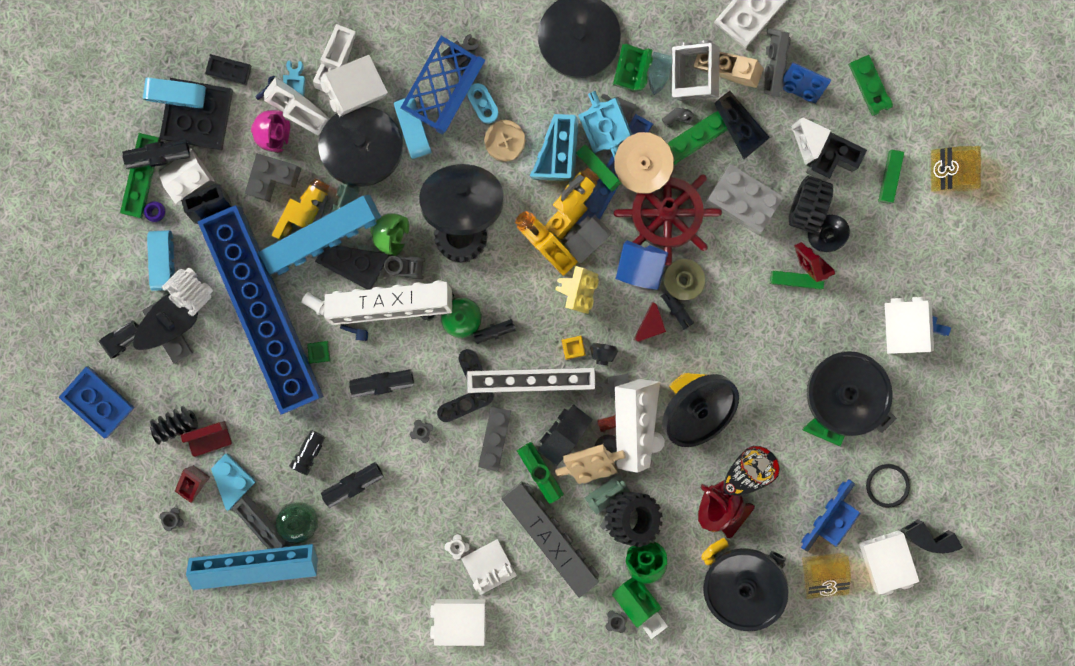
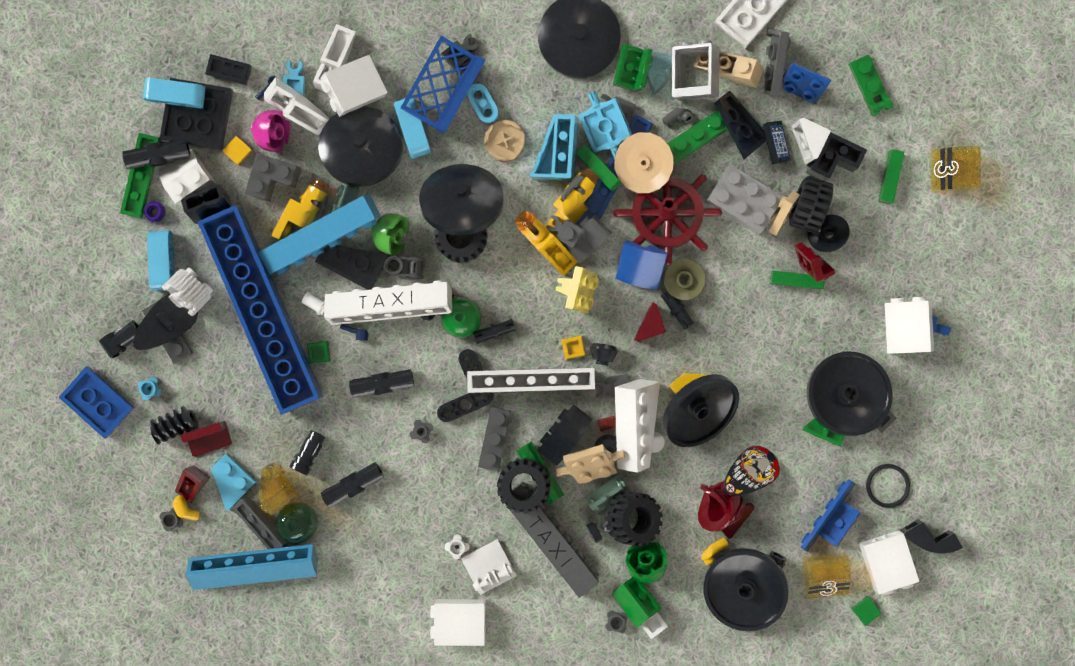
(143, 388): none -> medium azure plate
(182, 509): none -> yellow arm
(237, 150): none -> yellow tile
(274, 489): none -> clear yellow slope
(519, 503): none -> black tyre
(568, 231): none -> dark grey plate
(594, 532): none -> black tile
(776, 142): none -> tile
(786, 205): none -> tan plate
(866, 610): none -> green tile

